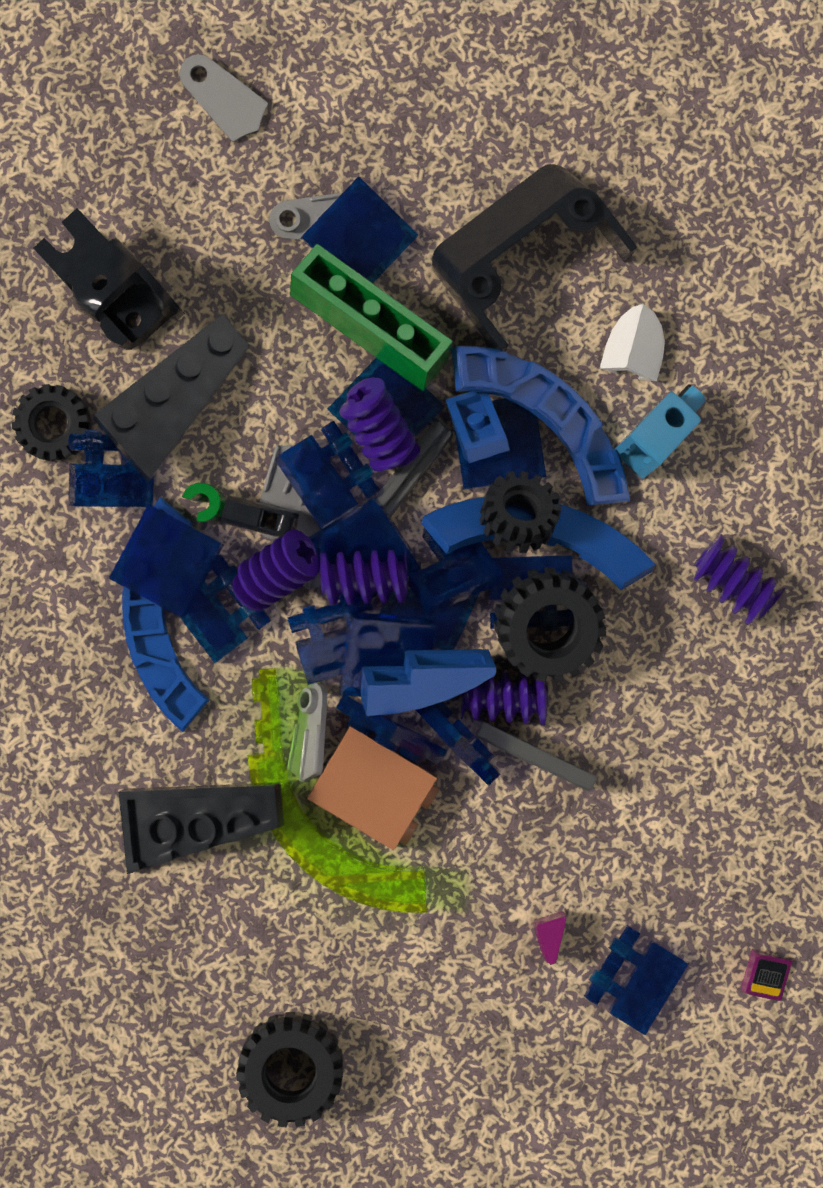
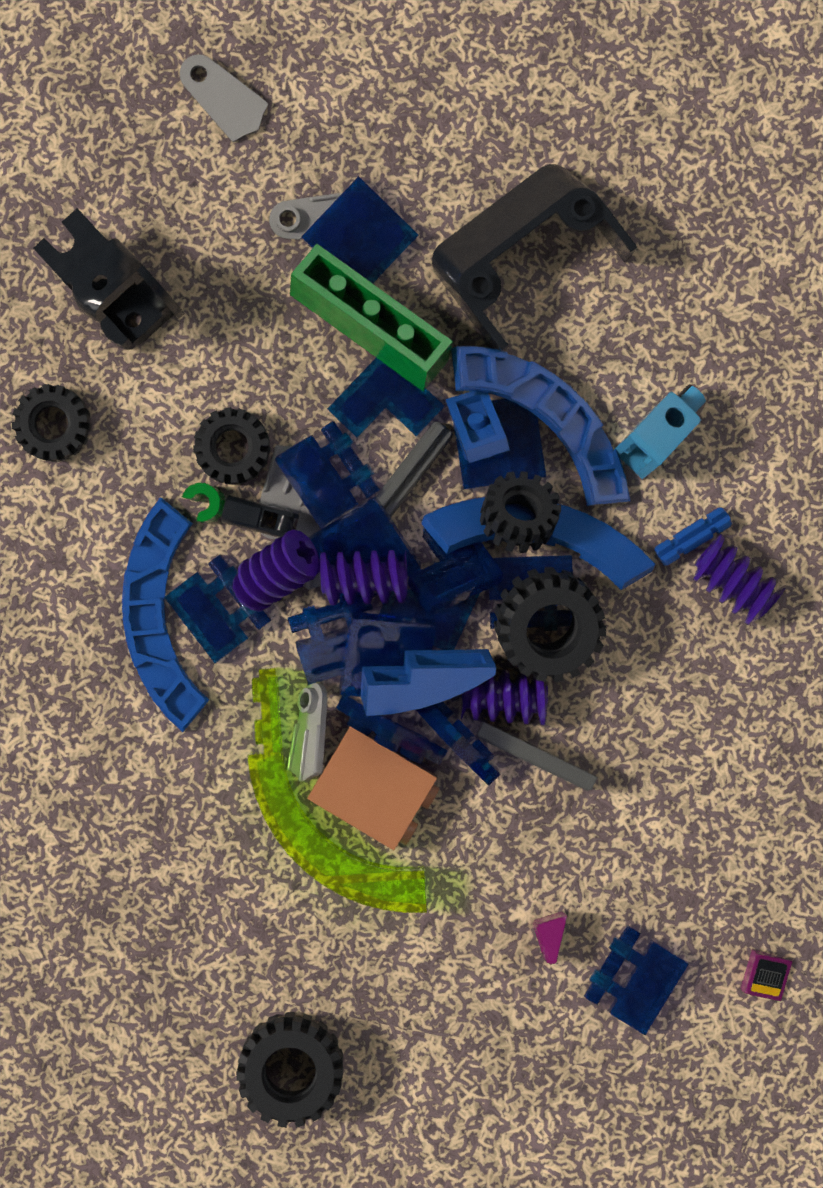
(104, 484): clear blue plate -> none
(164, 403): black wing -> none
(166, 561): clear blue plate -> none
(190, 819): black wing -> none
(222, 422): none -> black tyre
(379, 426): dark purple piece -> none
(635, 344): white brick -> none
(693, 536): none -> blue axle

